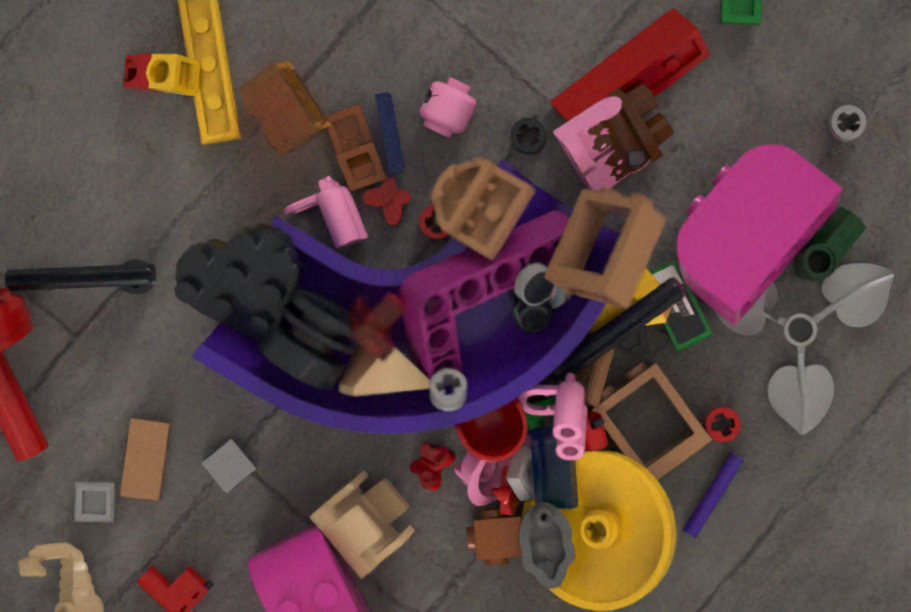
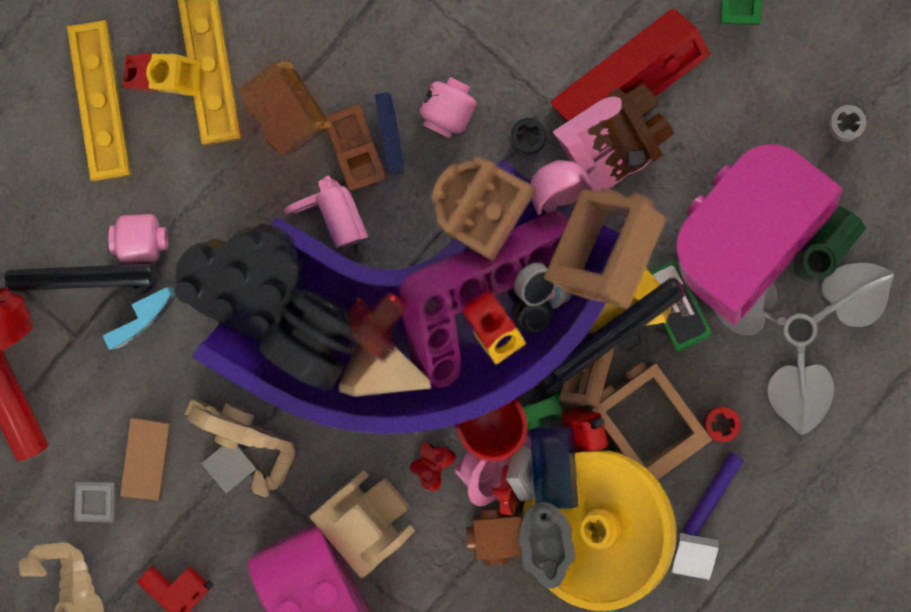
(99, 100): none -> yellow tile
(137, 239): none -> bright pink head
(148, 311): none -> medium azure slope
(235, 426): none -> tan animal
(389, 199): red piece -> none
(427, 214): red bush -> none
(437, 394): light grey bush -> none
(490, 325): none -> red leg
(558, 185): none -> bright pink hair
(568, 413): bright pink piece -> none
(694, 556): none -> tile

